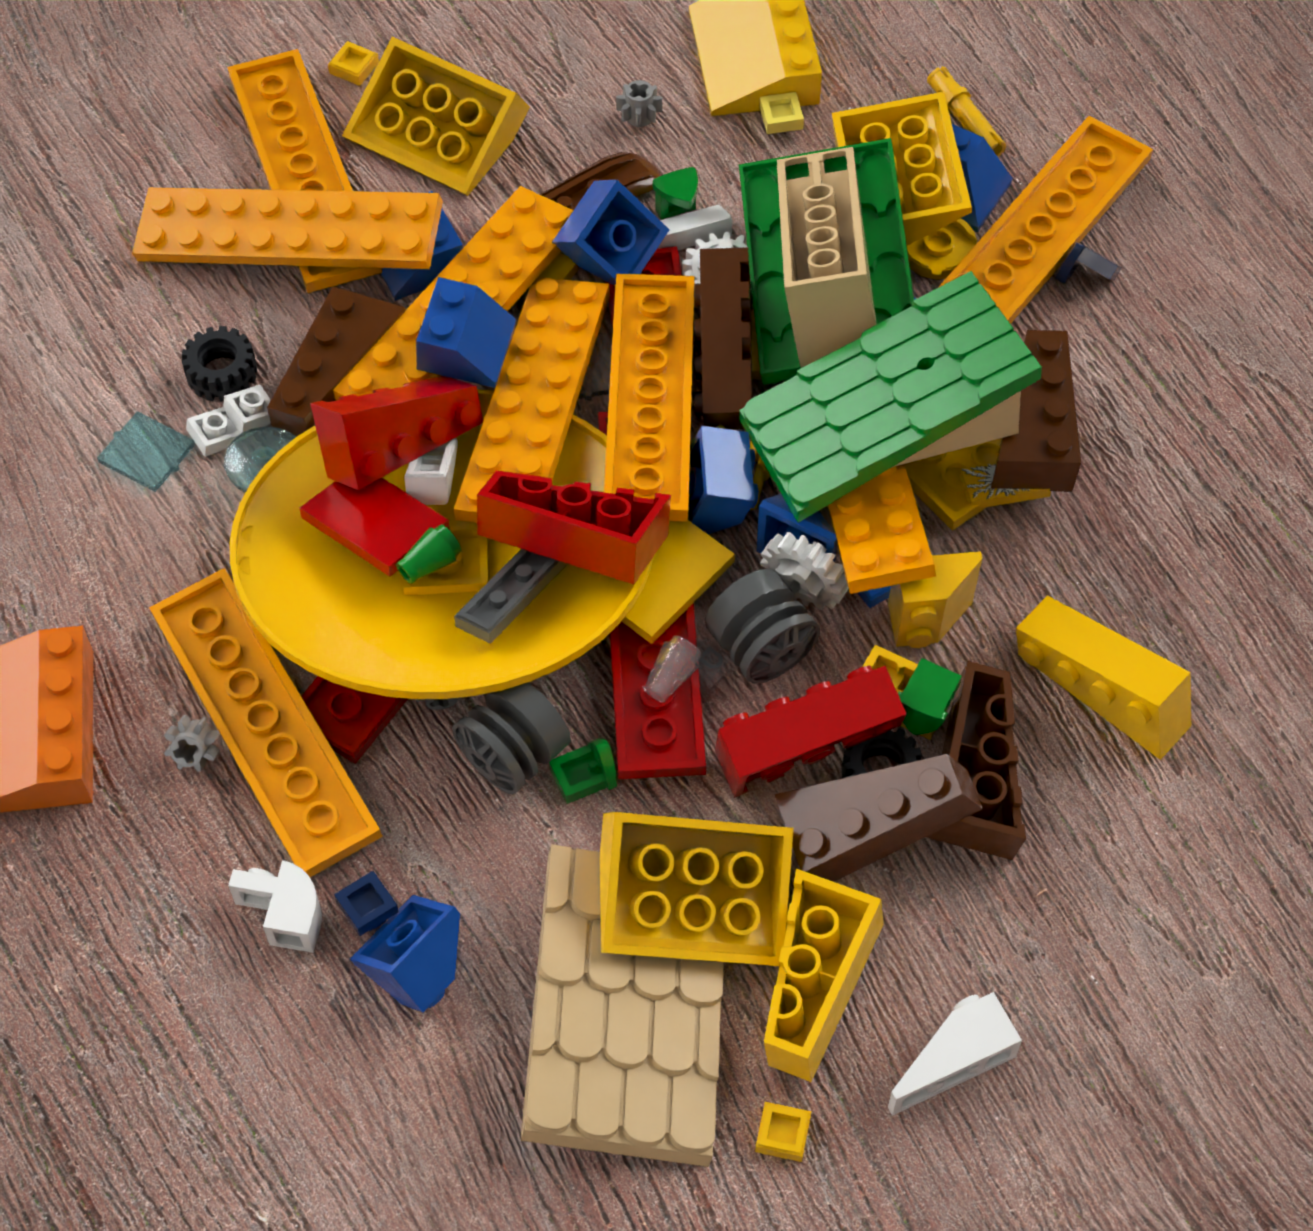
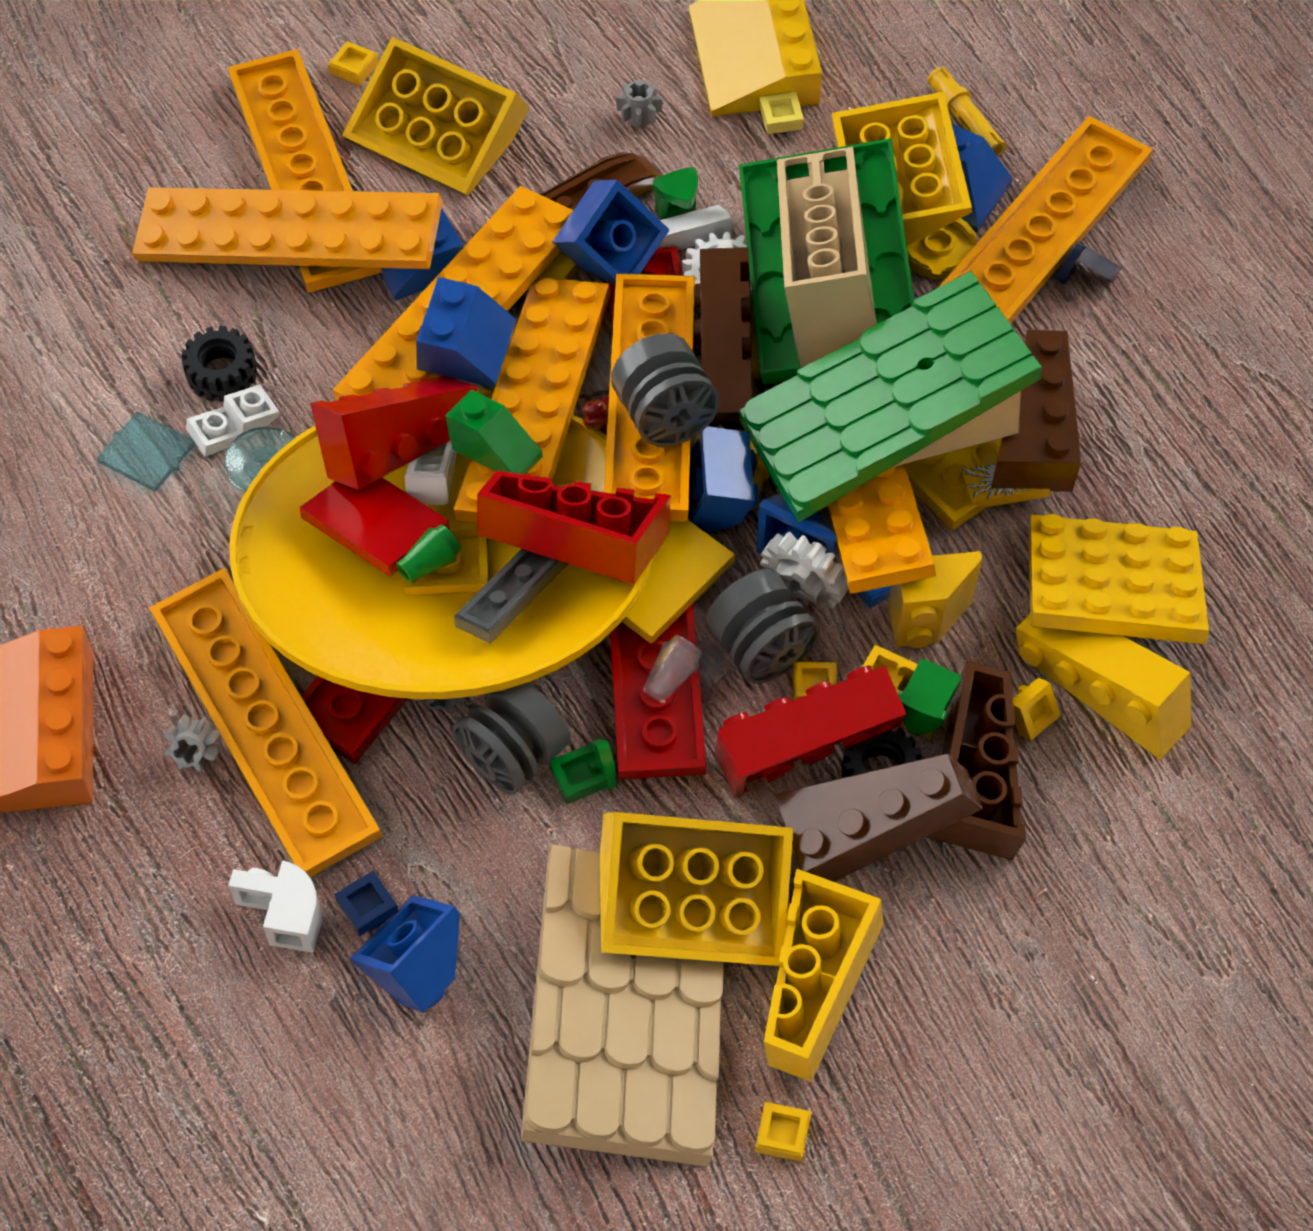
(332, 347): reddish brown wedge -> none
(490, 435): none -> green slope
(596, 414): none -> dark red arm
(664, 390): none -> dark grey wheel
(811, 673): none -> yellow tile
(966, 1045): white slope -> none
(1035, 708): none -> yellow tile
(1116, 579): none -> yellow plate

